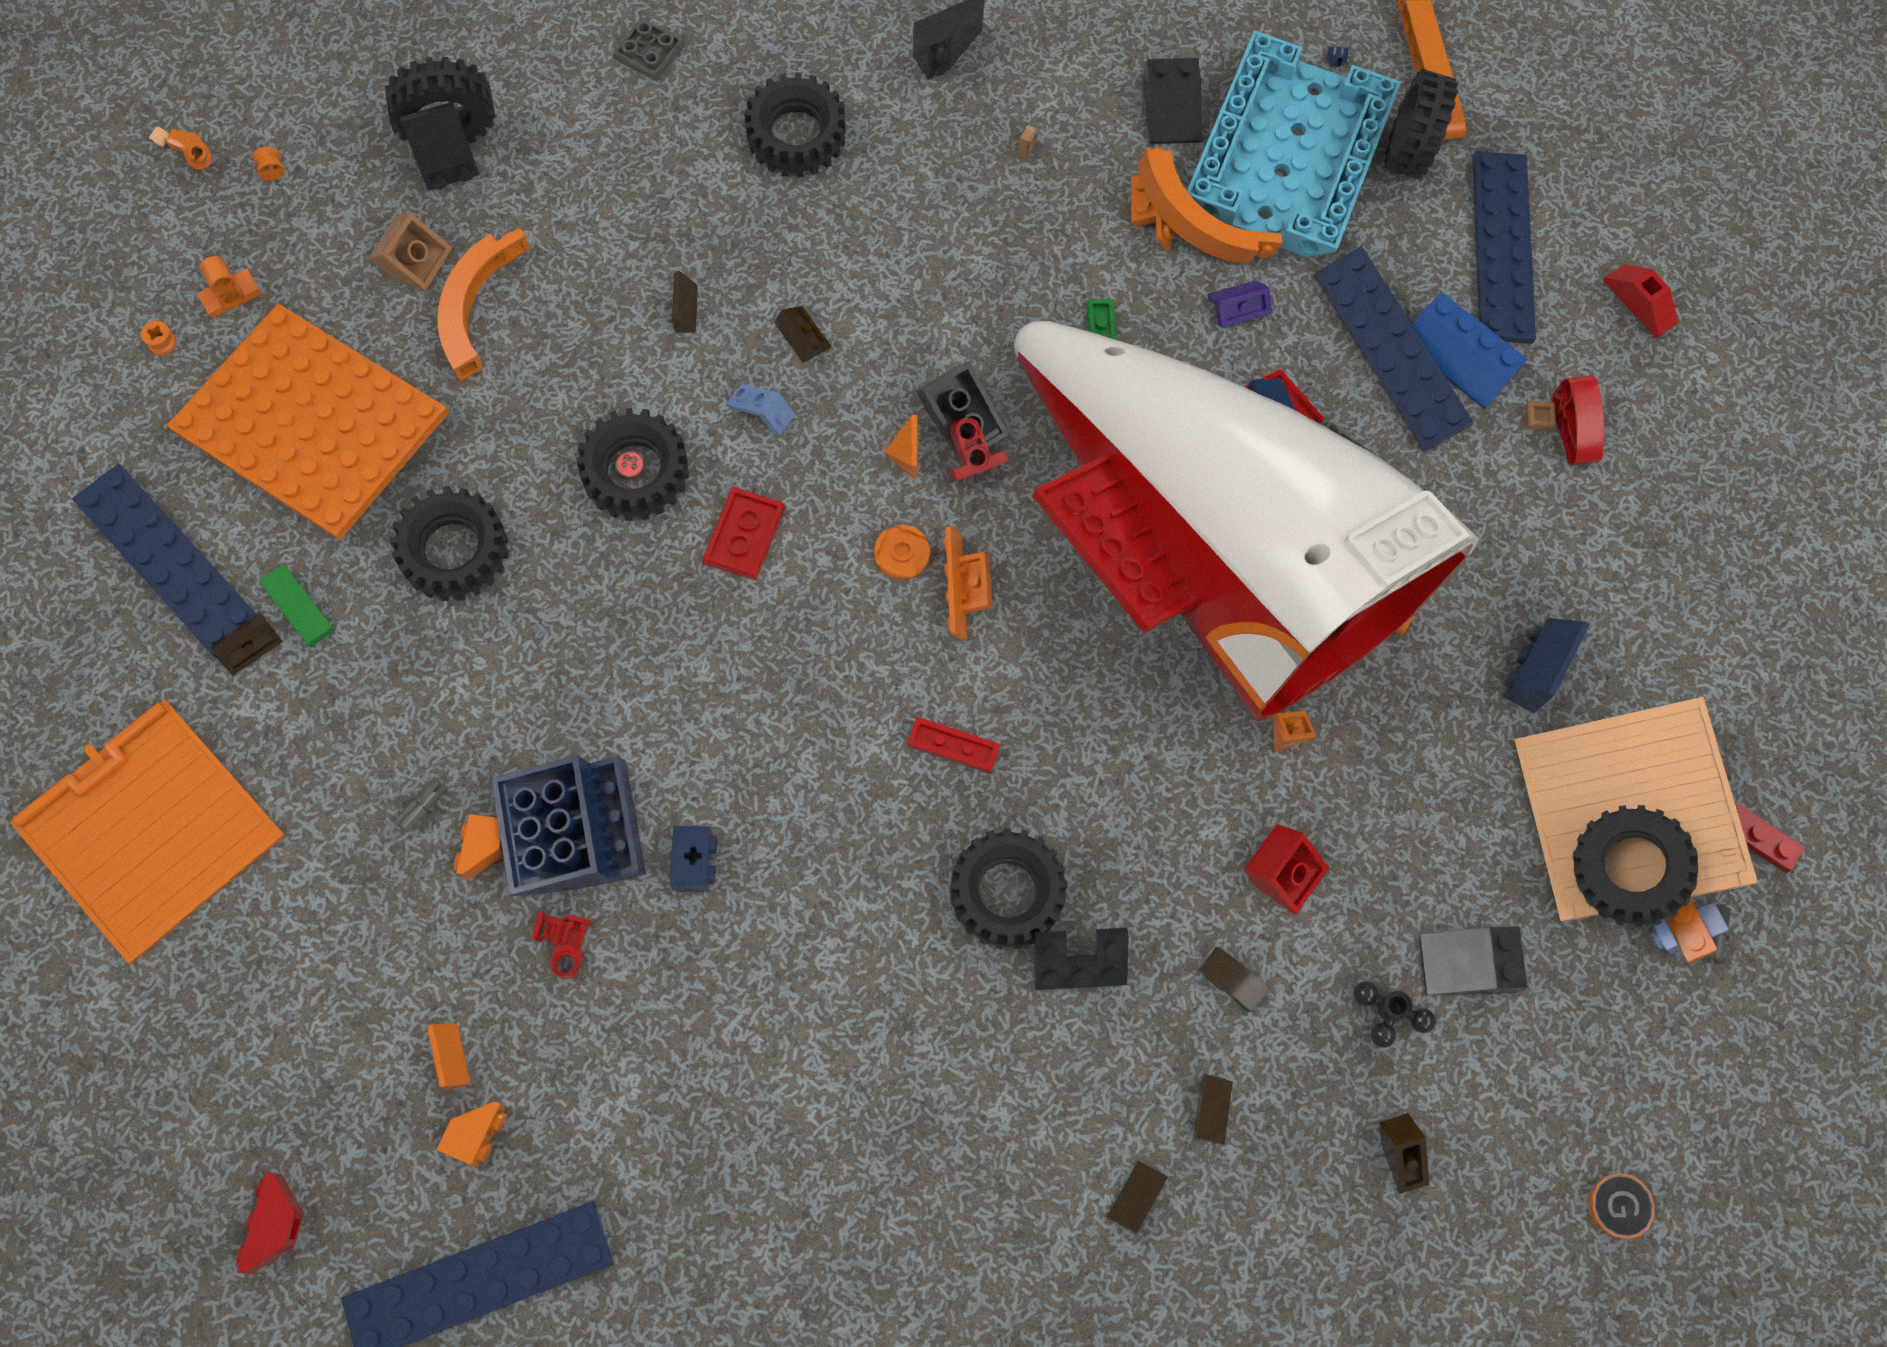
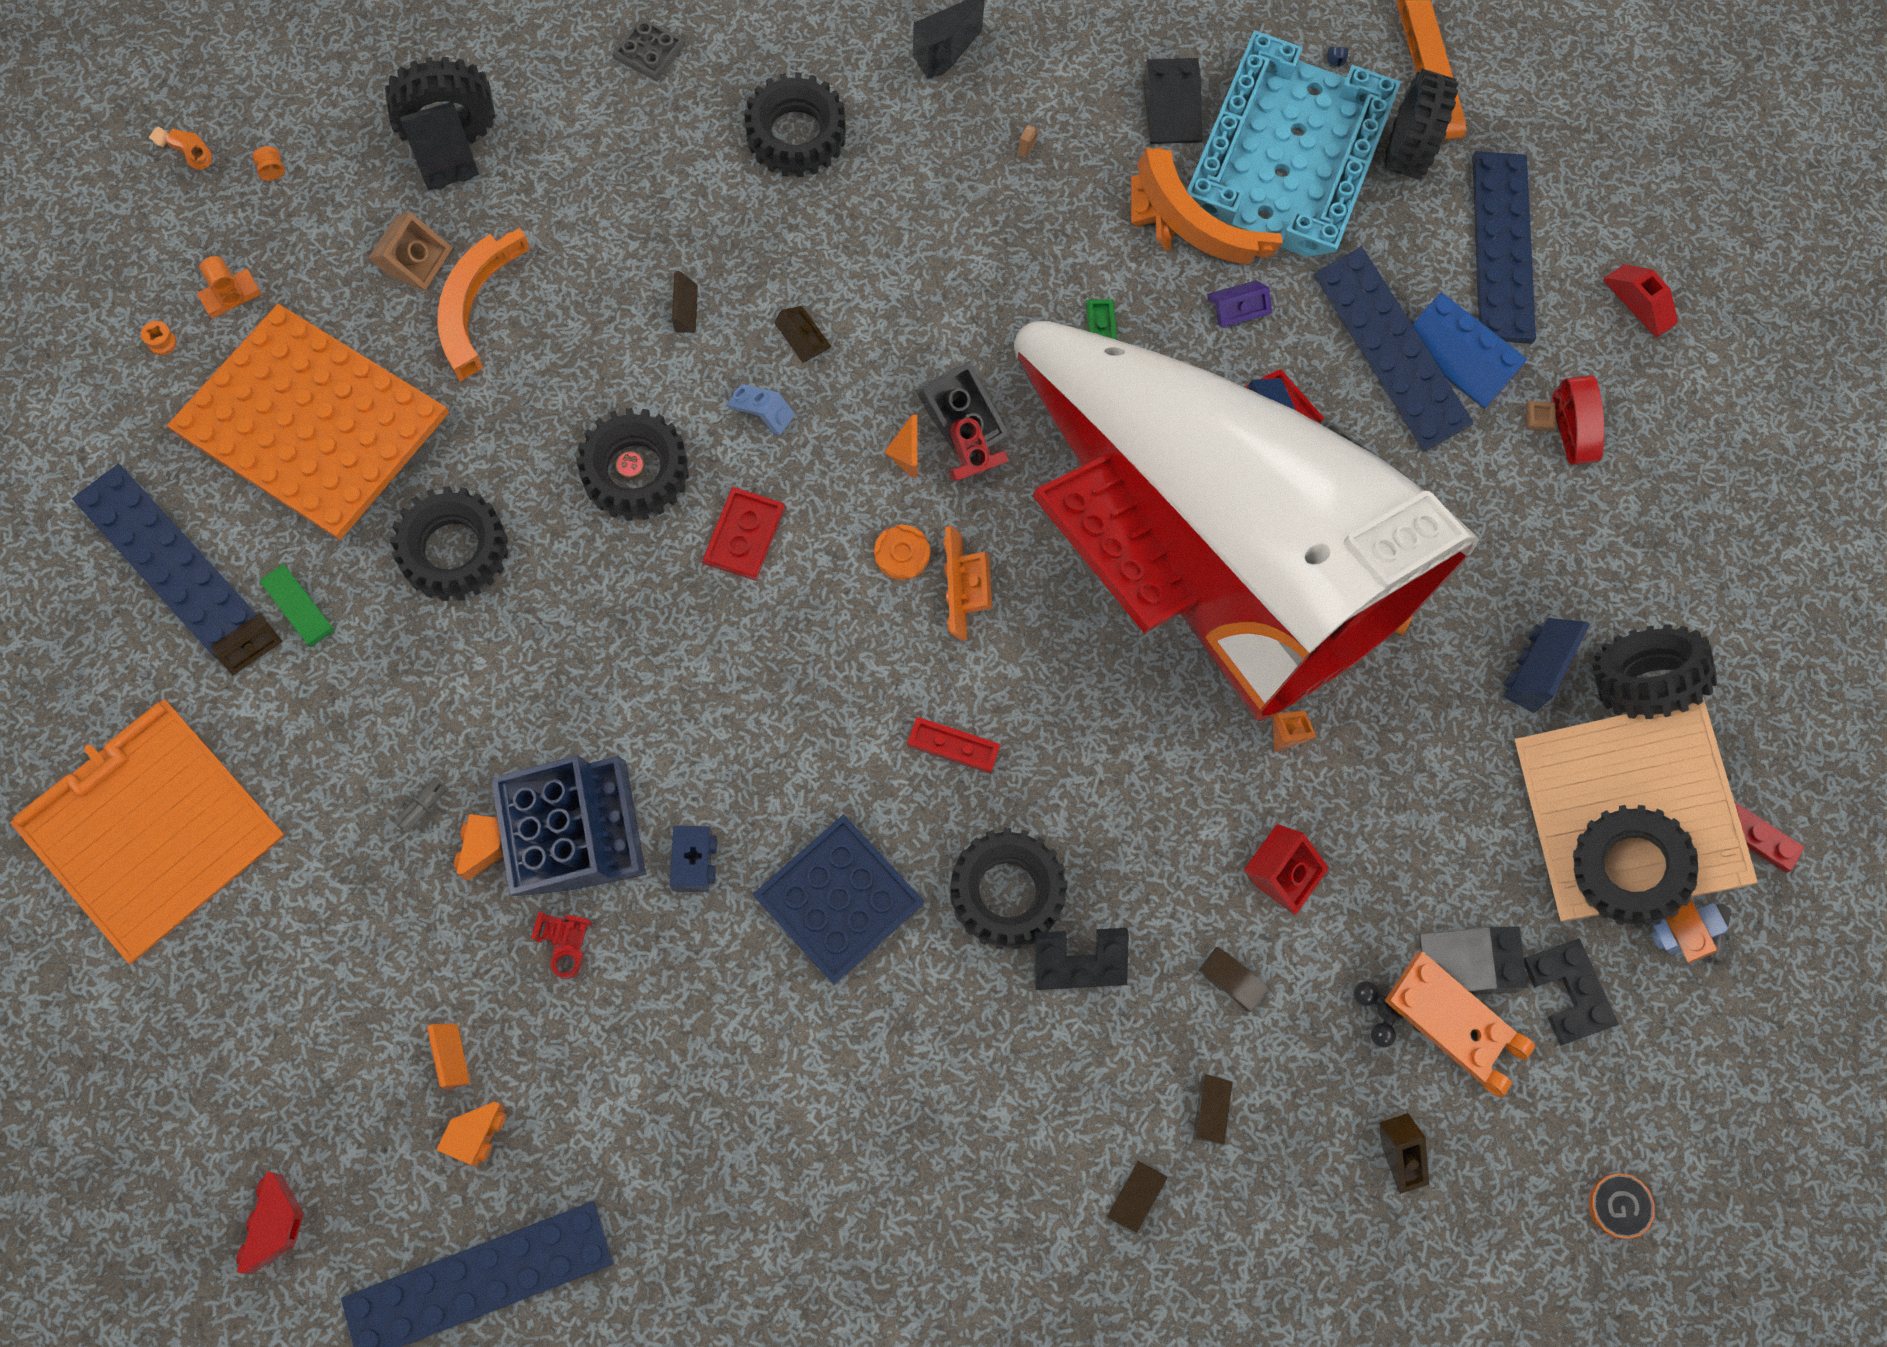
(838, 899): none -> dark blue plate
(1447, 1016): none -> orange hinge
(1591, 1007): none -> black plate
(1649, 651): none -> black tyre

